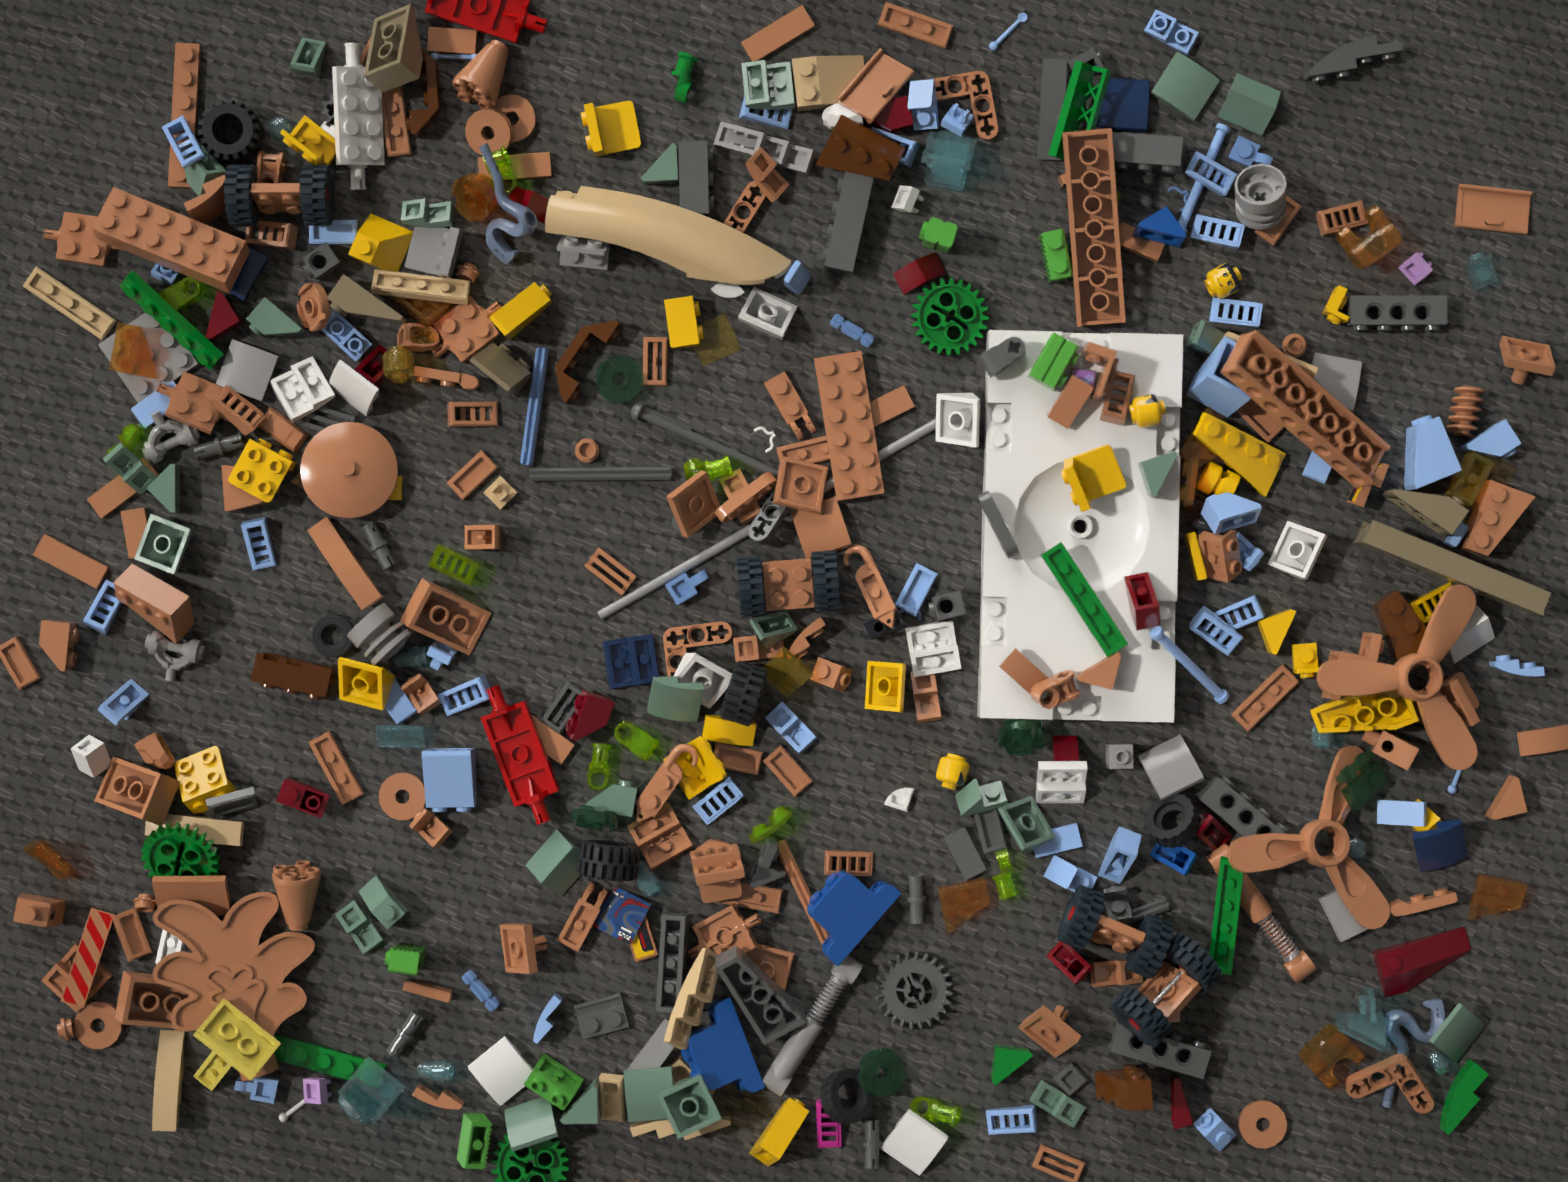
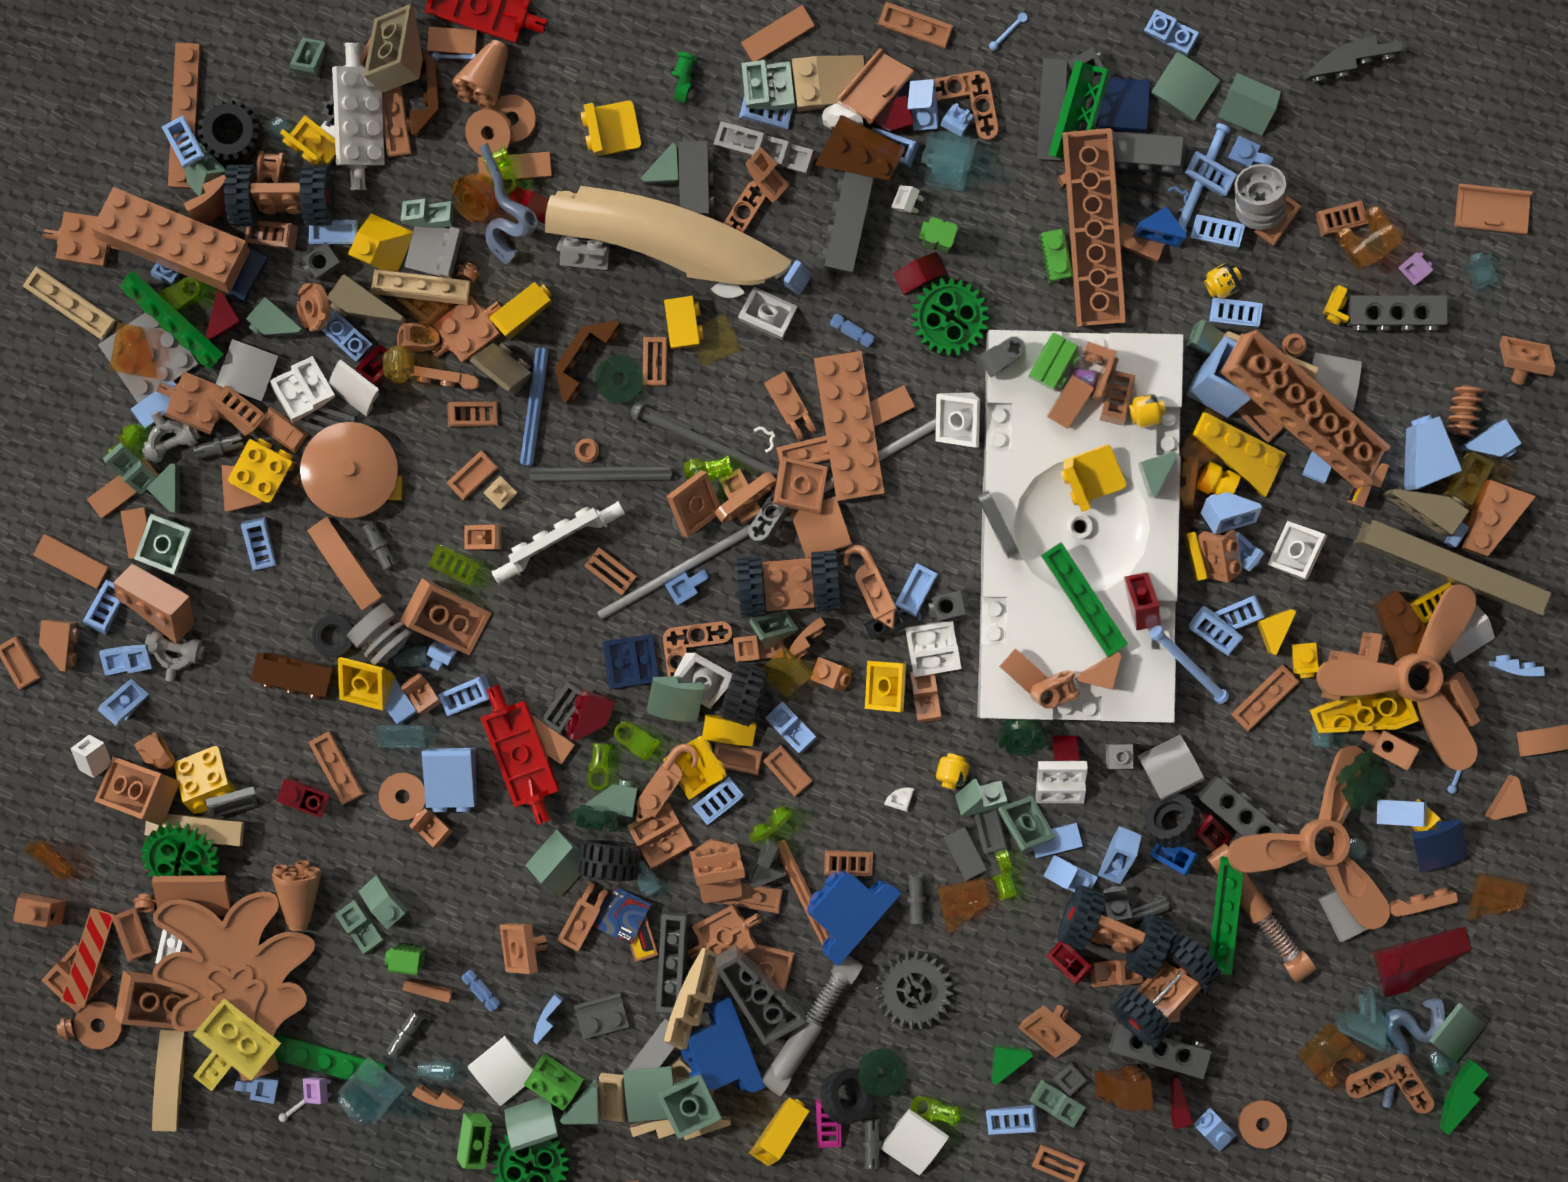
(125, 658): none -> light blue slope
(543, 540): none -> white plate

